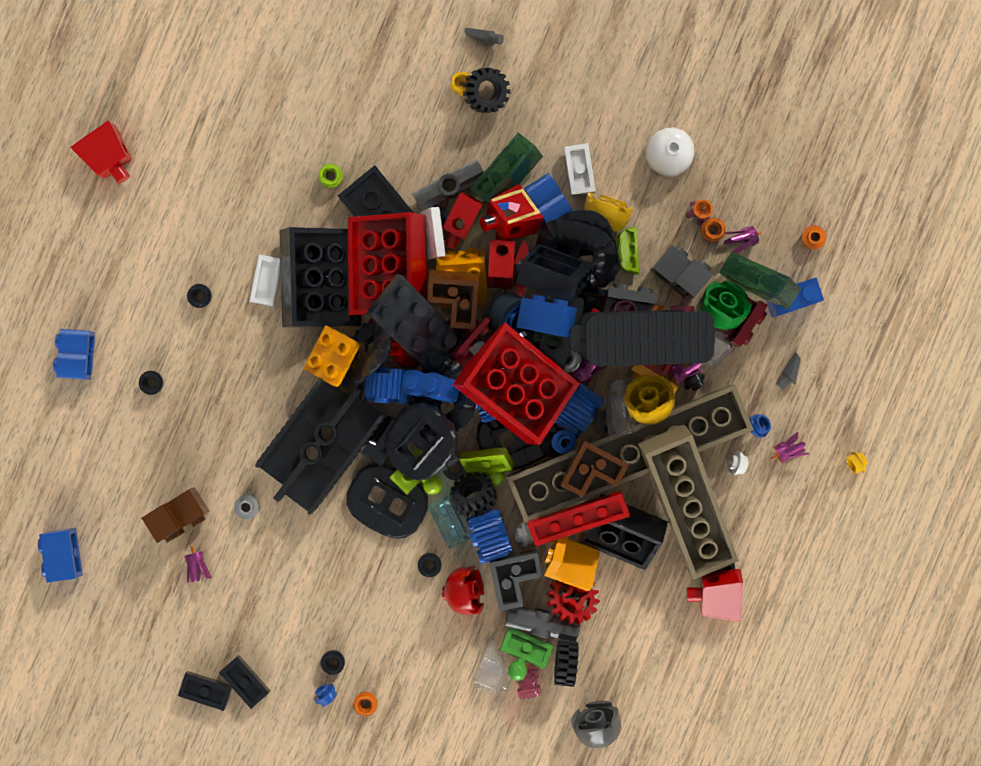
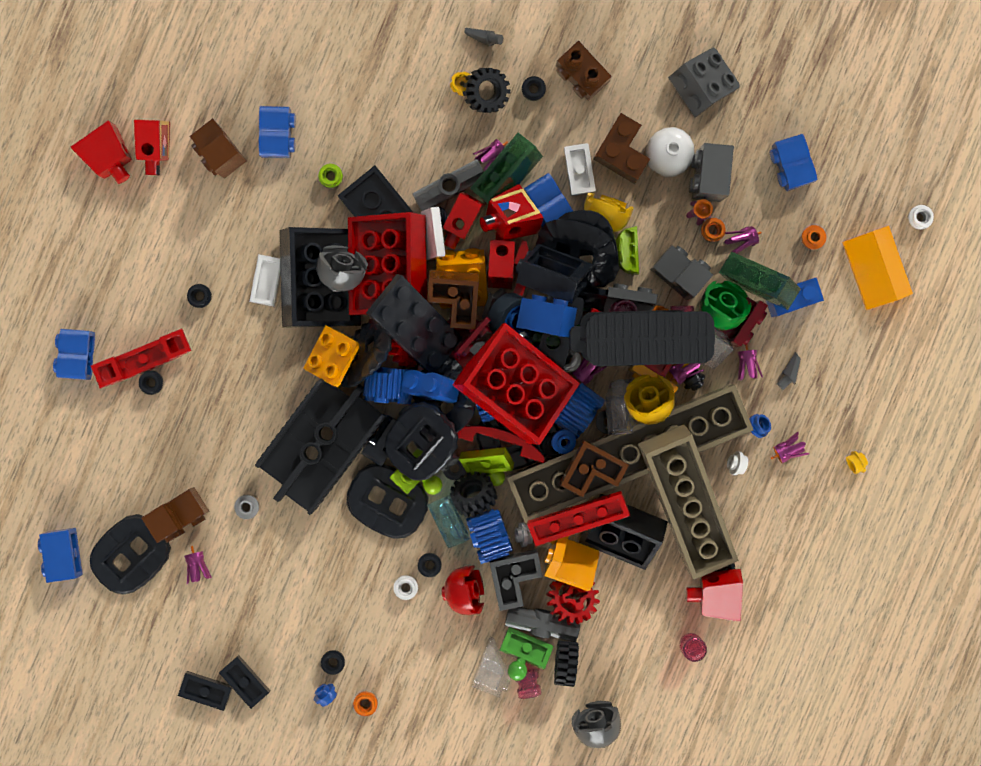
(118, 541): none -> black piece
(141, 359): none -> red slope
(149, 134): none -> red torso
(217, 149): none -> reddish brown brick
(275, 132): none -> blue brick
(340, 268): none -> dark grey cylinder
(405, 595): none -> white plate
(490, 152): none -> flat silver piece
(528, 450): none -> red slope
(533, 80): none -> black plate
(582, 71): none -> reddish brown brick
(616, 150): none -> reddish brown brick
(696, 650): none -> clear pink wheel
(704, 81): none -> dark grey bracket
(711, 172): none -> dark grey brick
(749, 358): none -> flat silver piece
(794, 162): none -> blue brick
(877, 268): none -> light orange slope
(927, 217): none -> white plate

